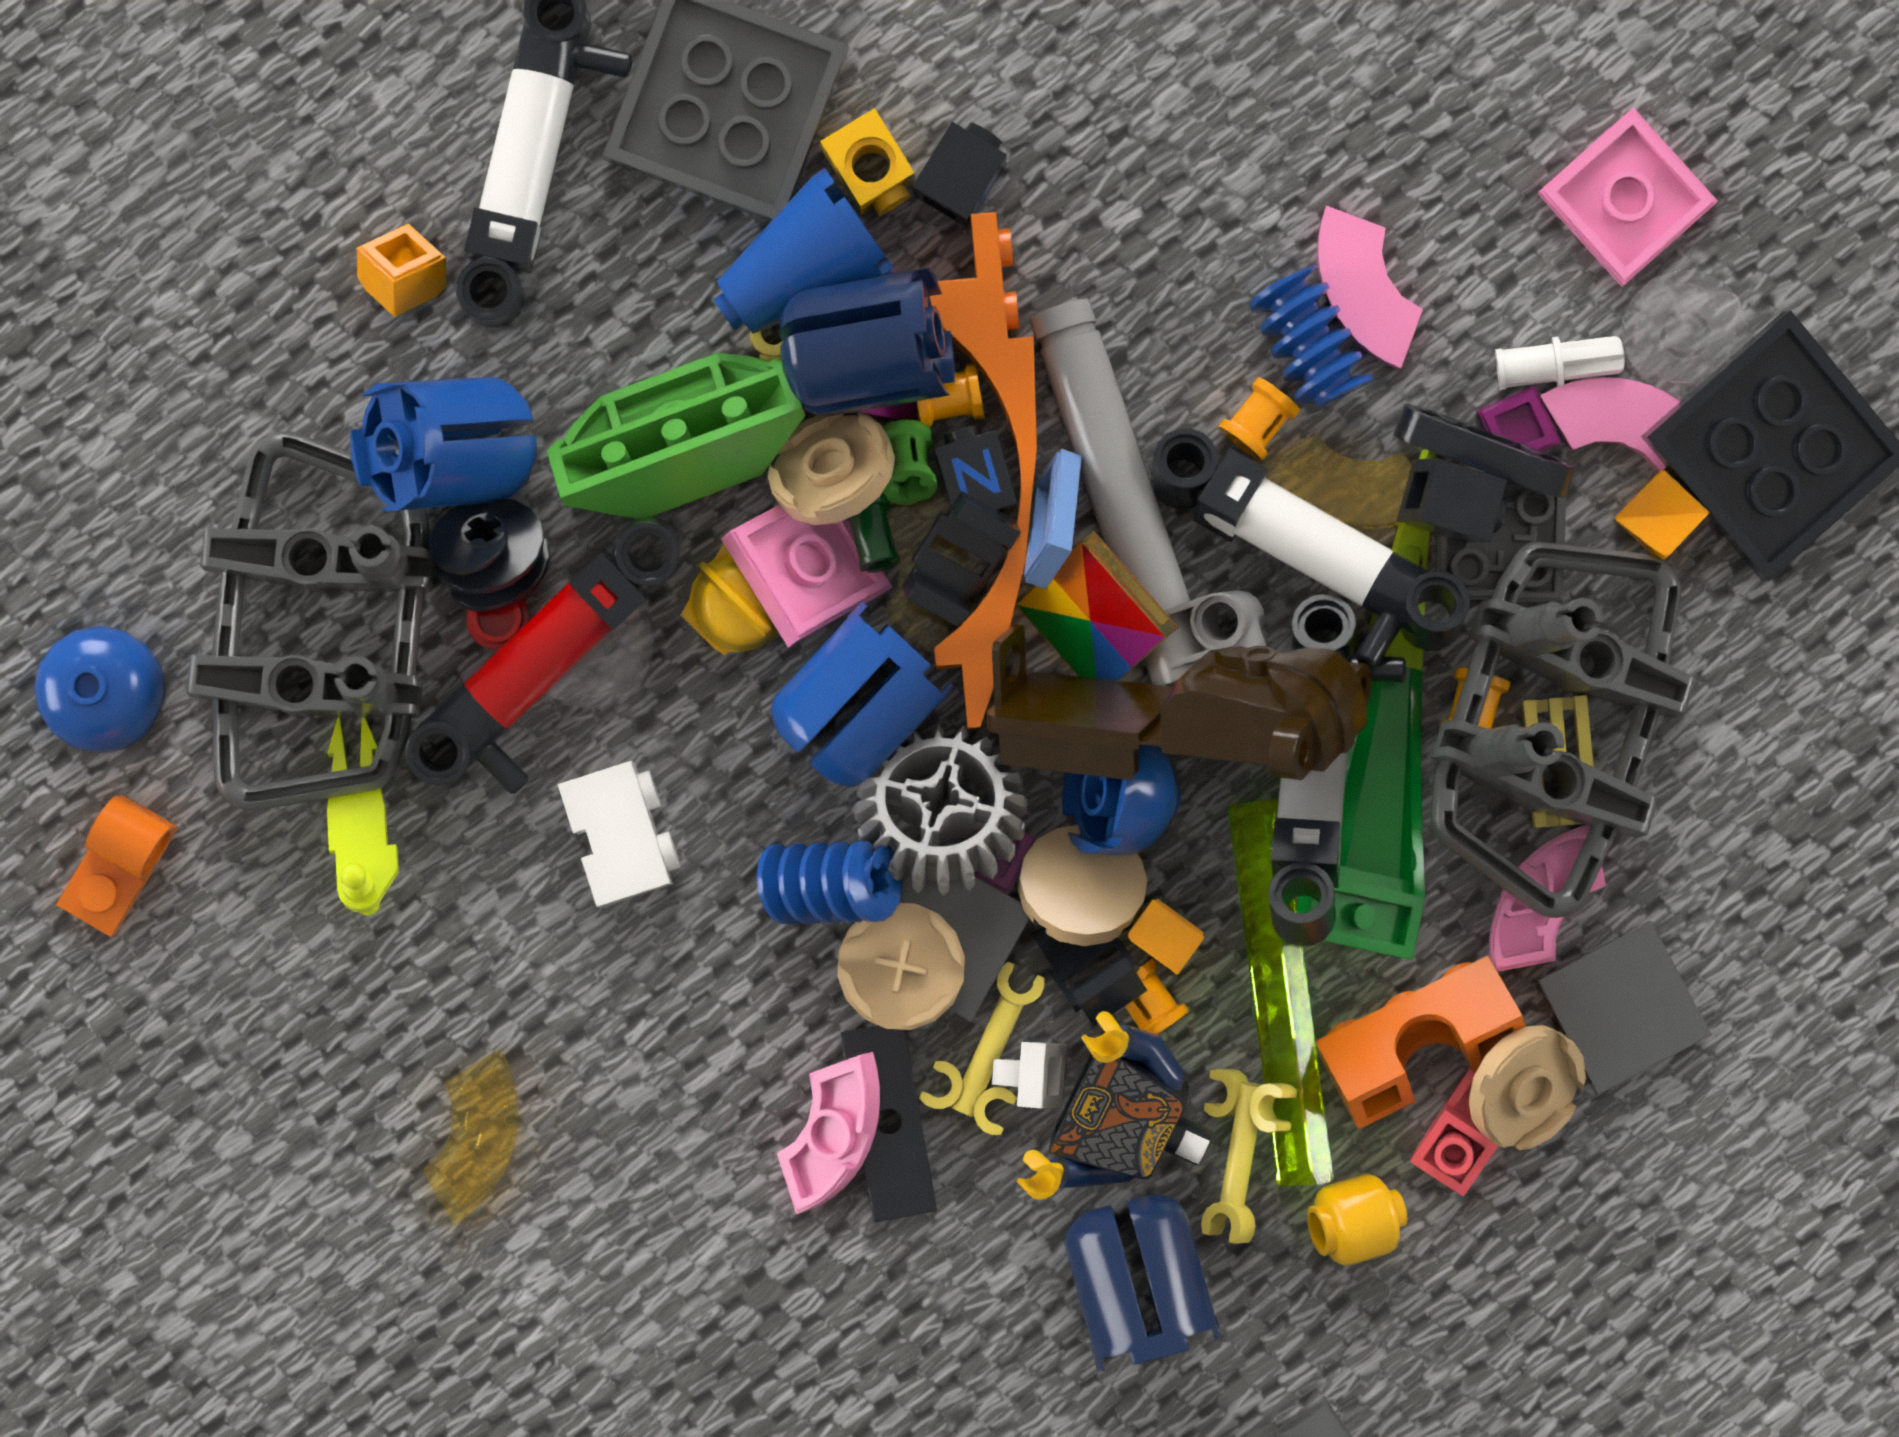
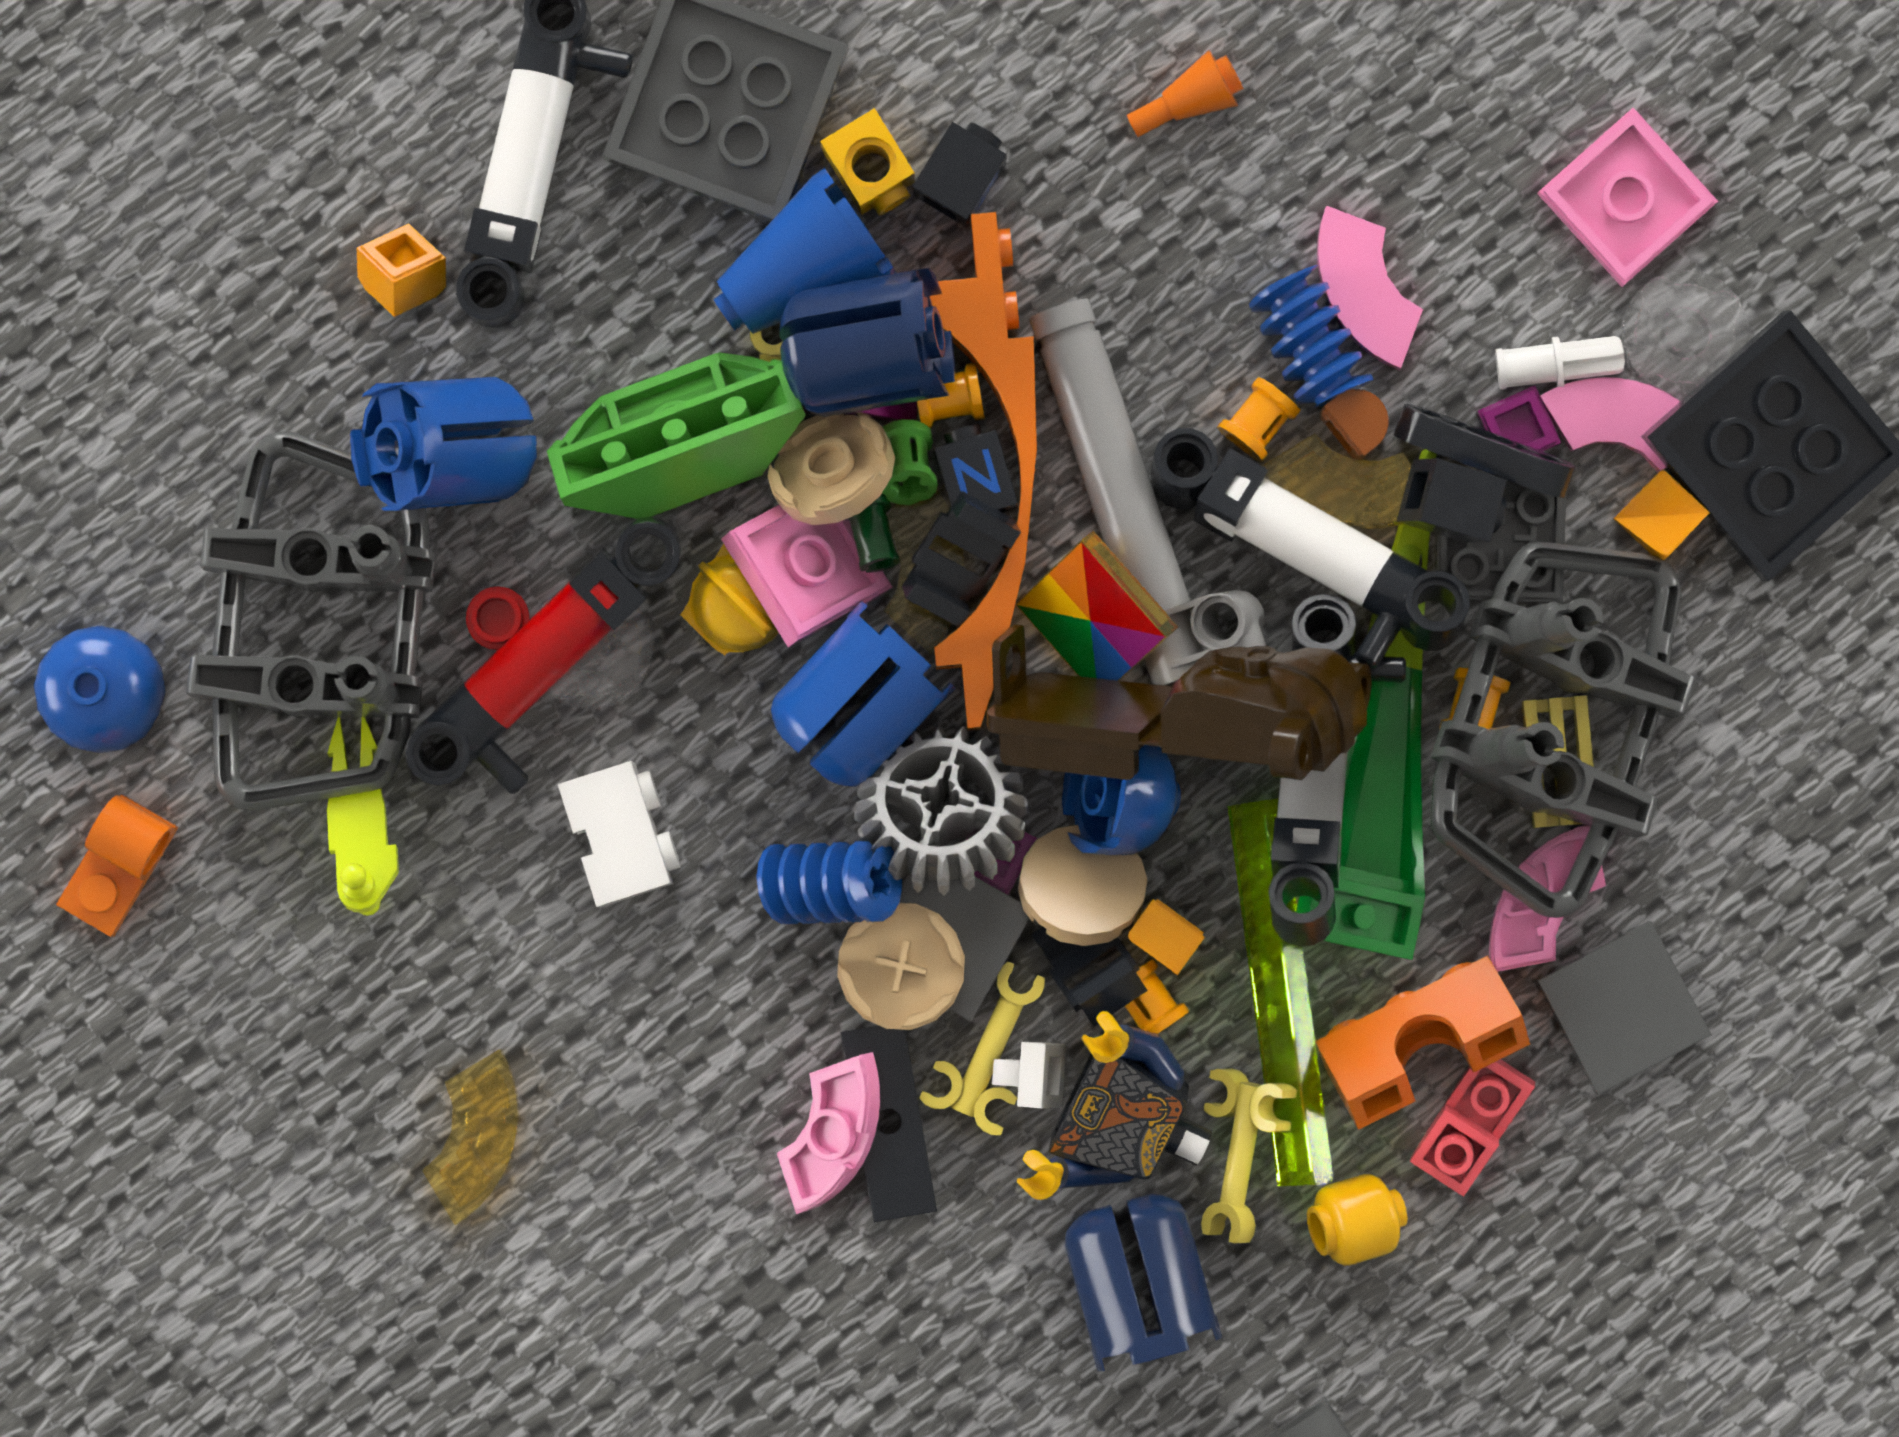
(489, 553): black piece -> none
(1052, 518): medium blue tile -> none
(1198, 91): none -> orange cone
(1356, 421): none -> dark orange brick
(1526, 1087): tan tile -> none

